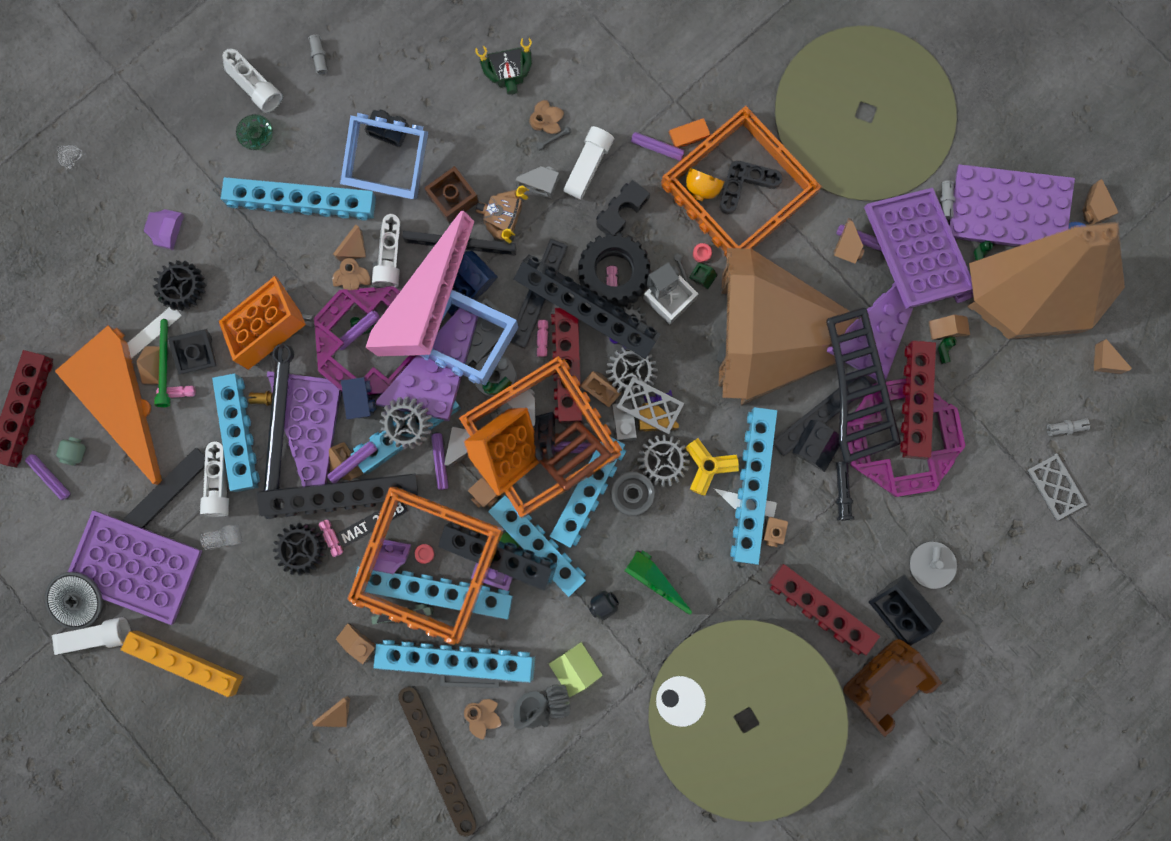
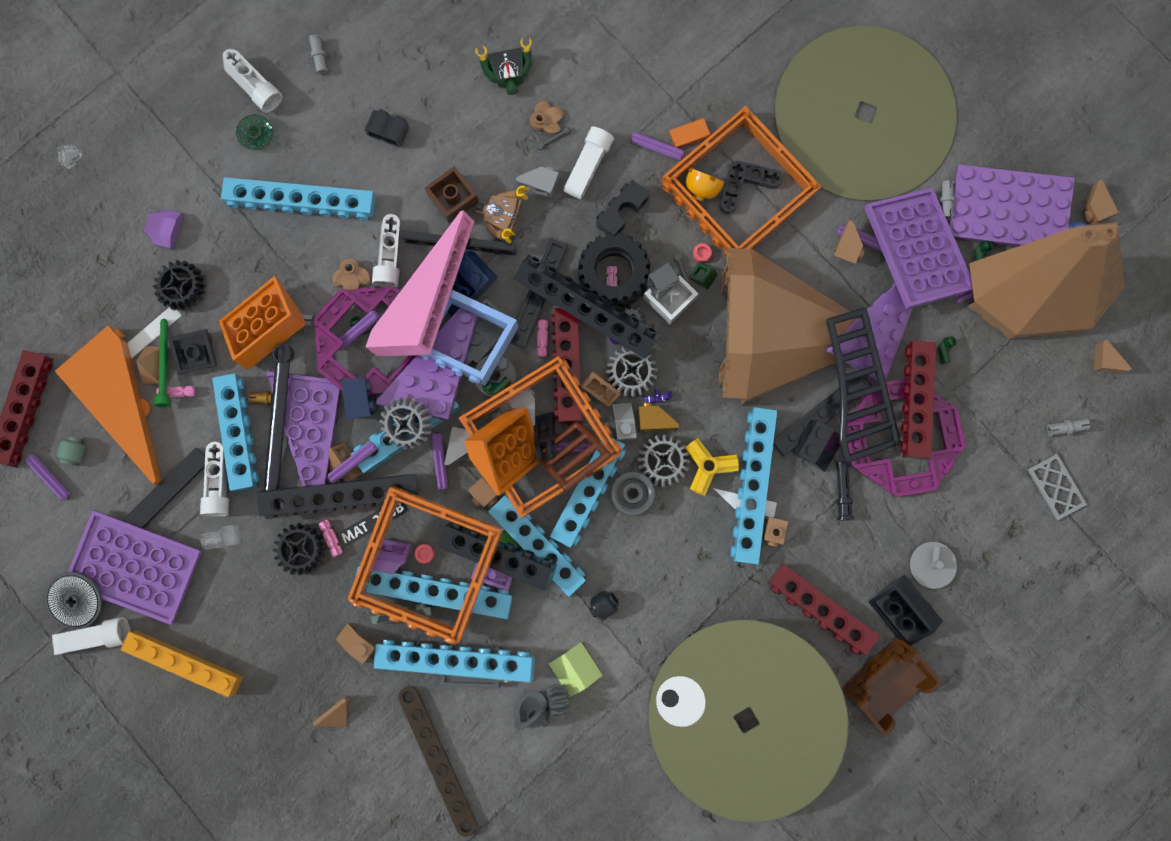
(350, 151): light blue window -> none
(351, 246): medium nougat slope -> none
(485, 718): medium nougat plate -> none
(647, 389): light grey window -> none
(649, 574): green wedge -> none
(949, 326): medium nougat slope -> none

